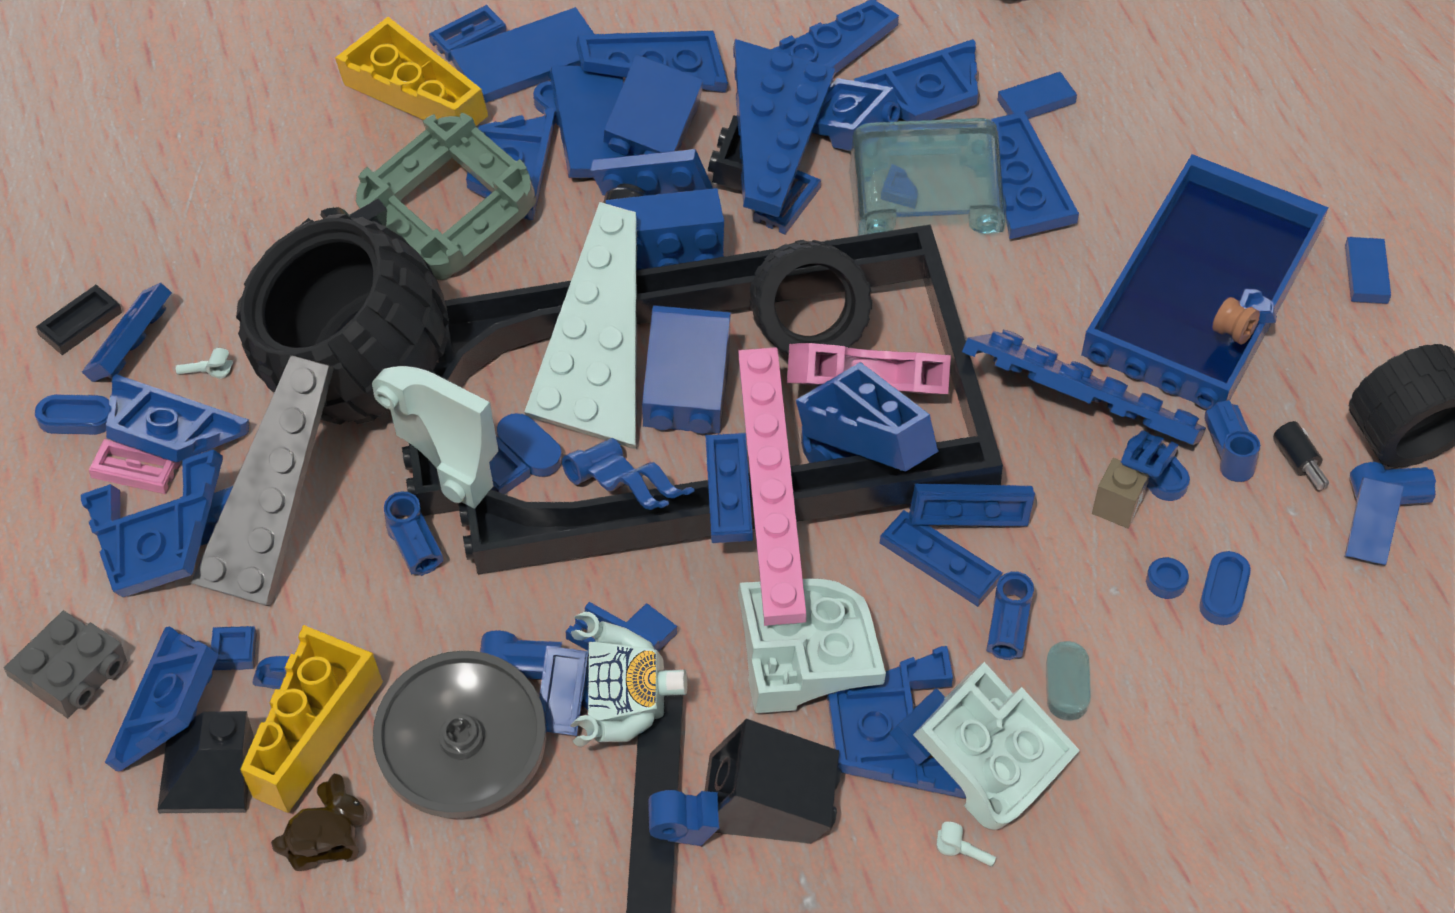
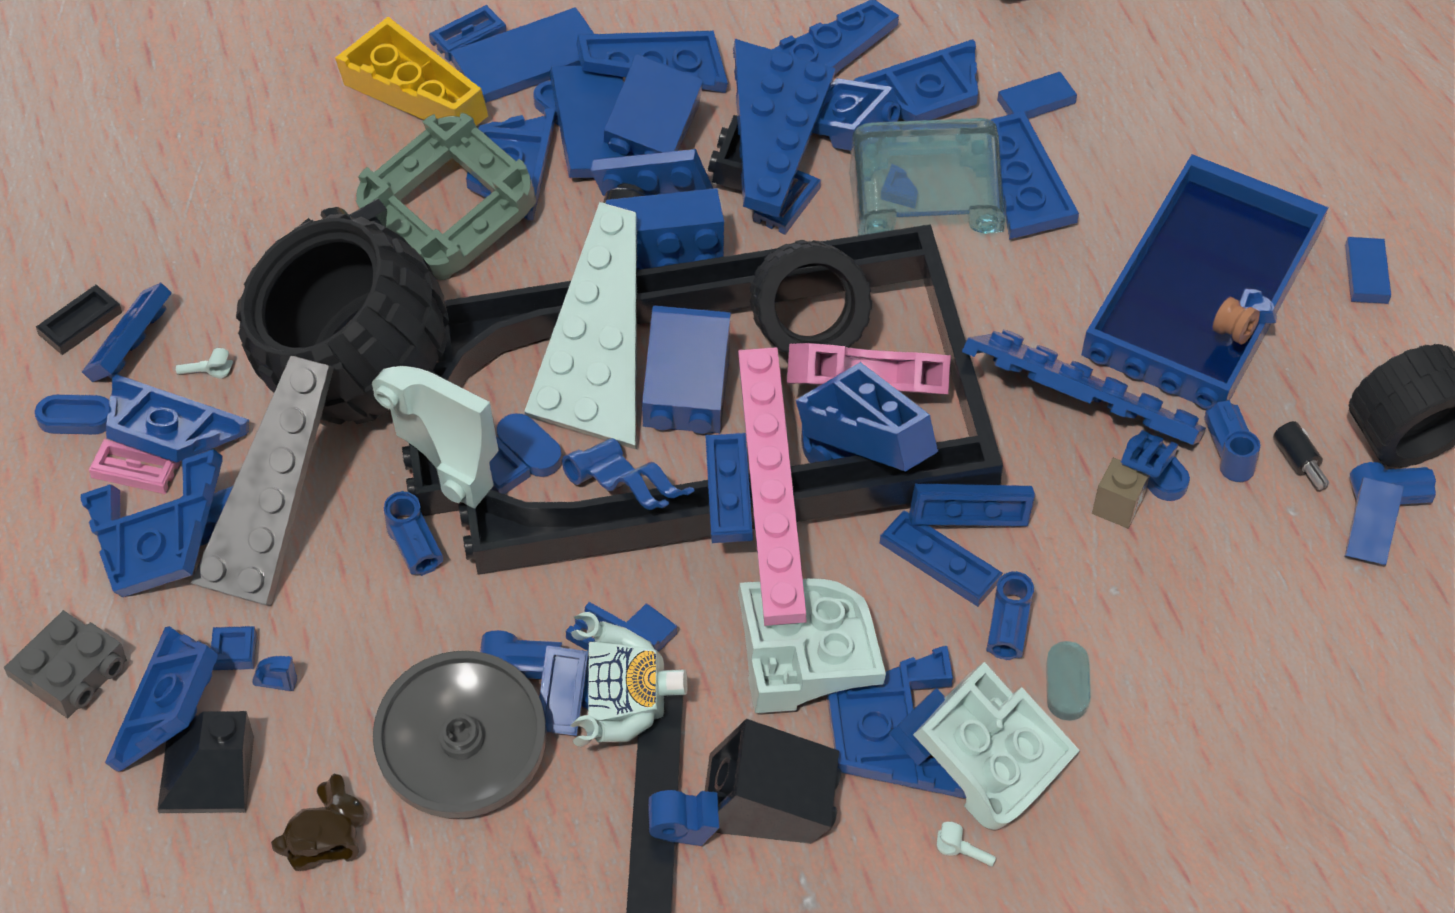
(308, 716): yellow wedge -> none
(1167, 578): blue tile -> none
(1225, 588): blue tile -> none

